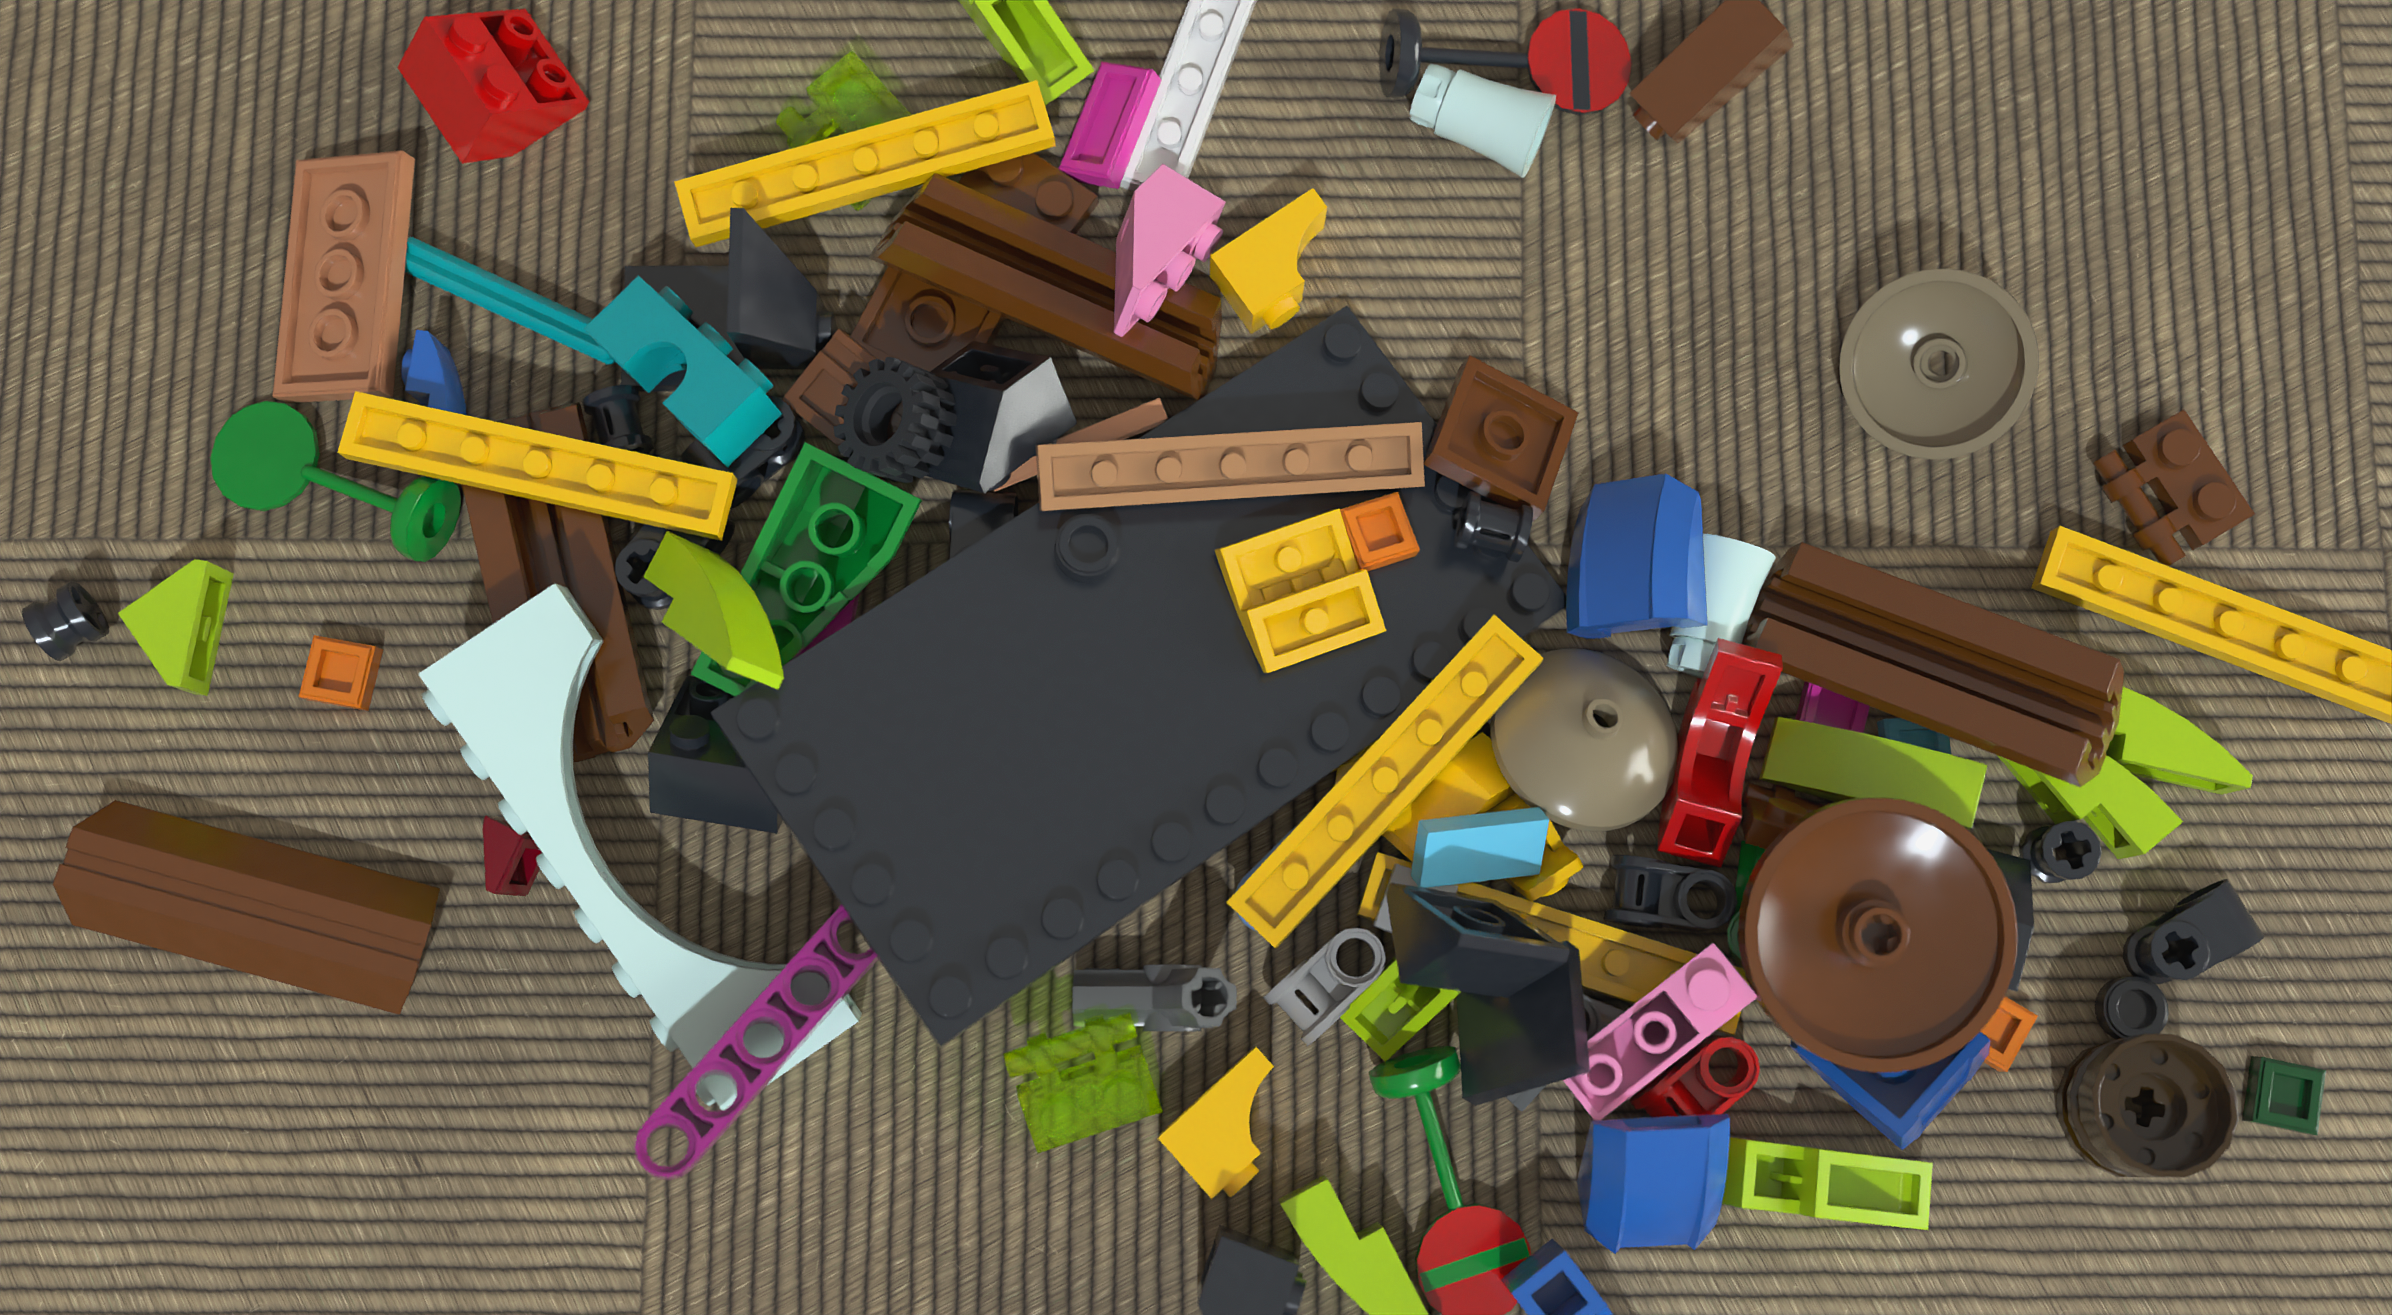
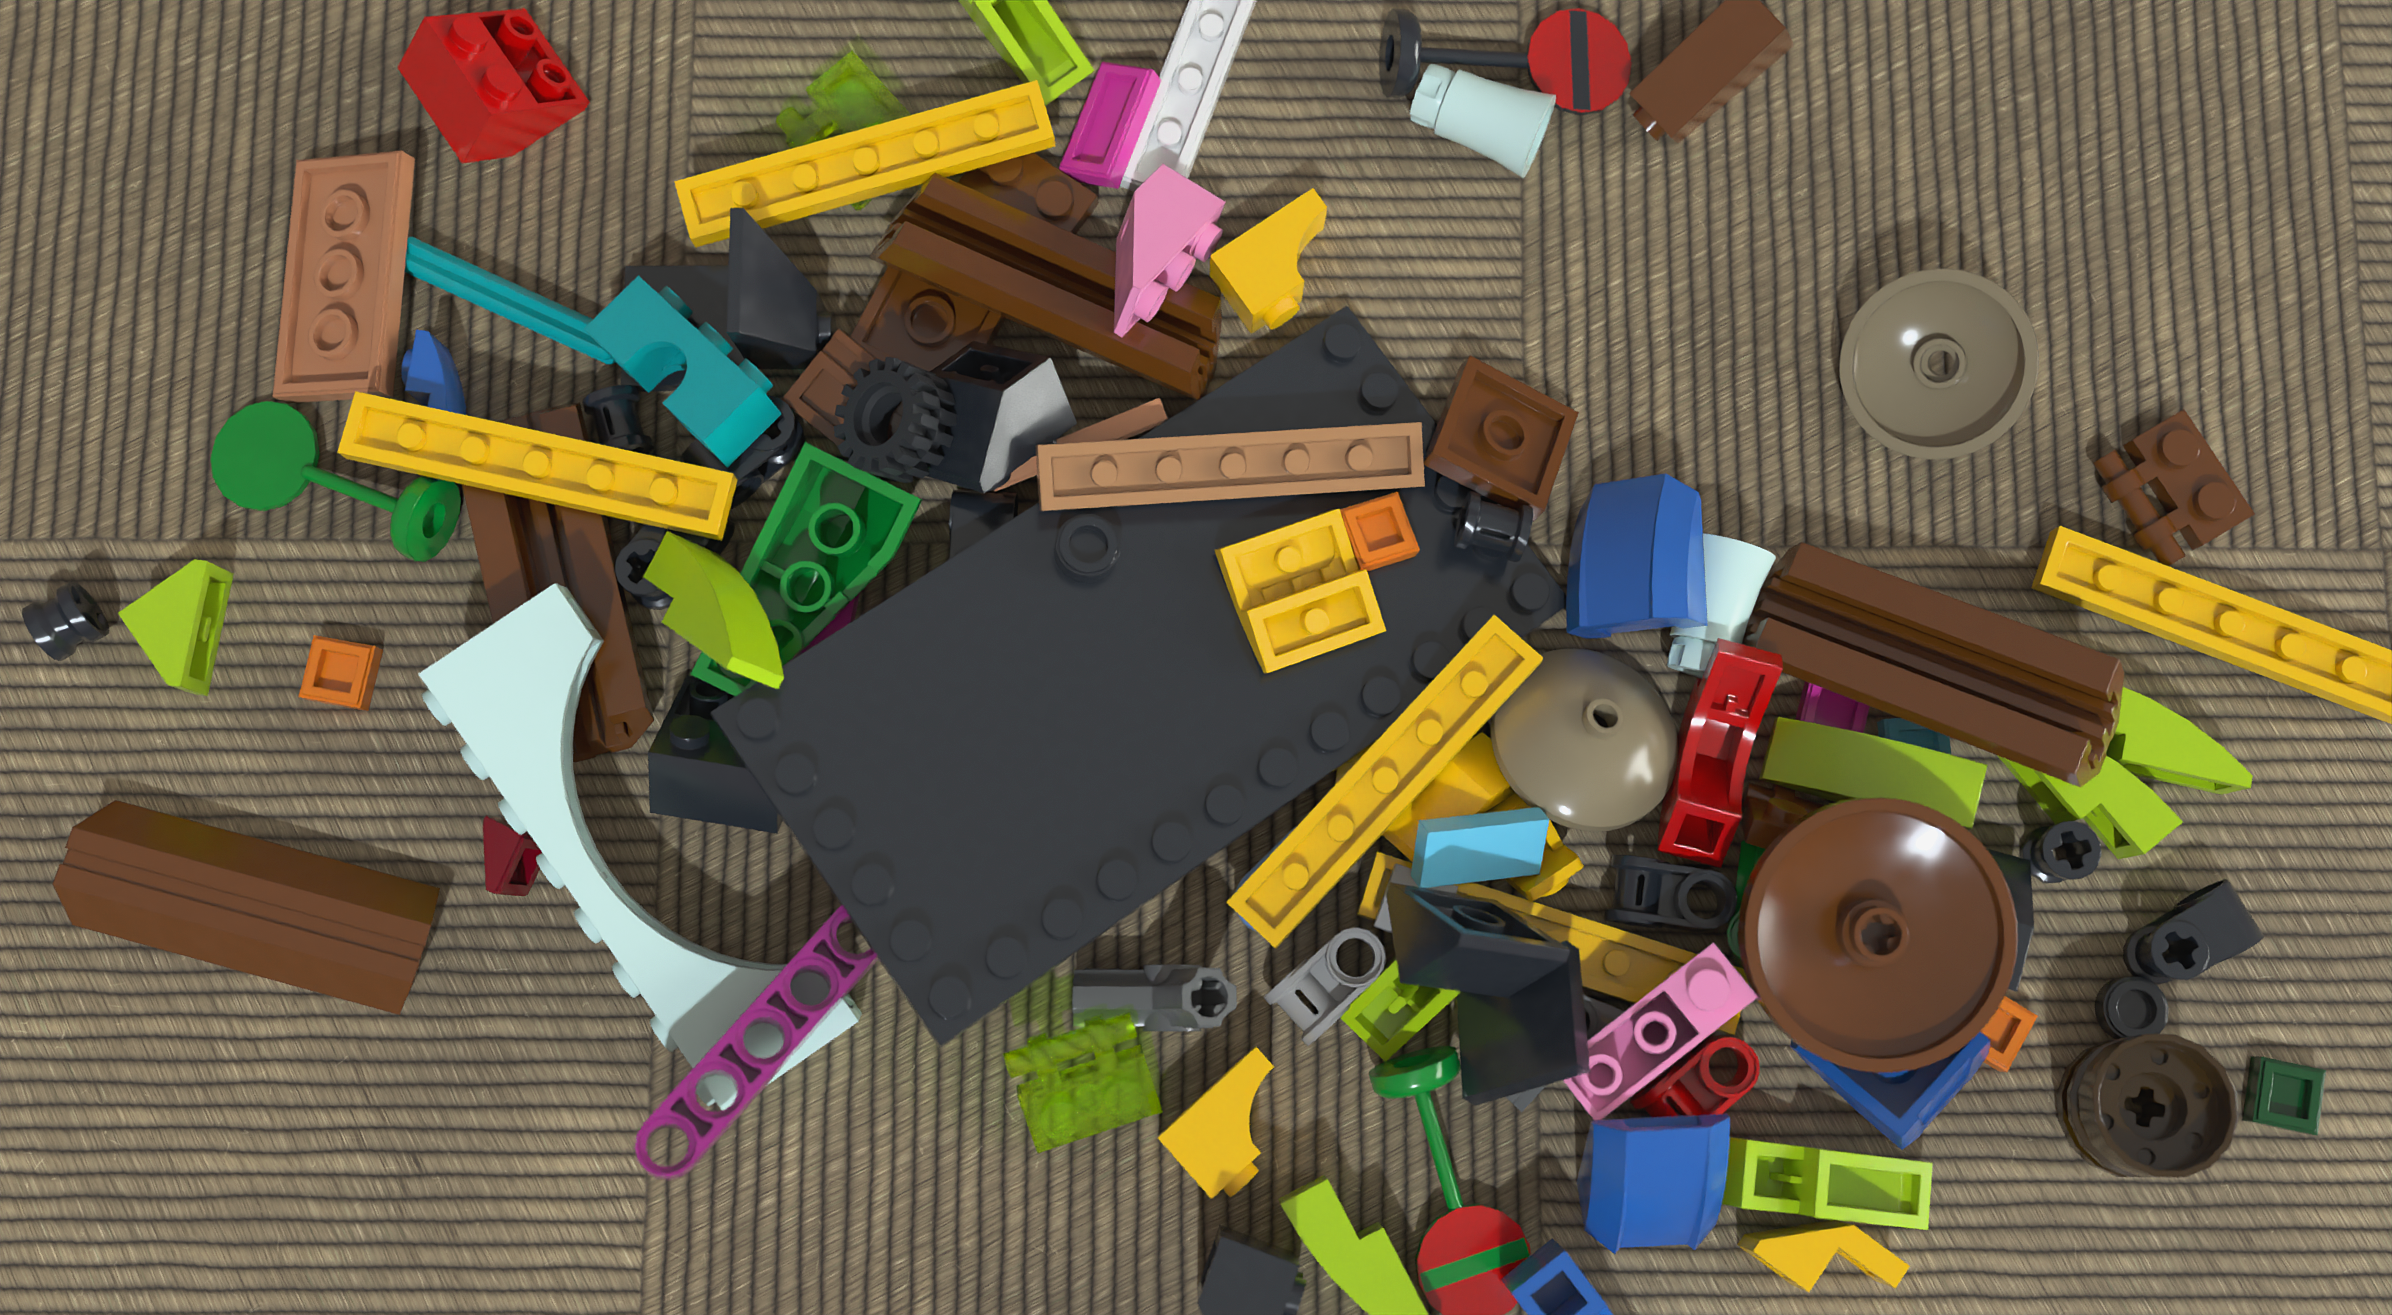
(1805, 1250): none -> yellow slope

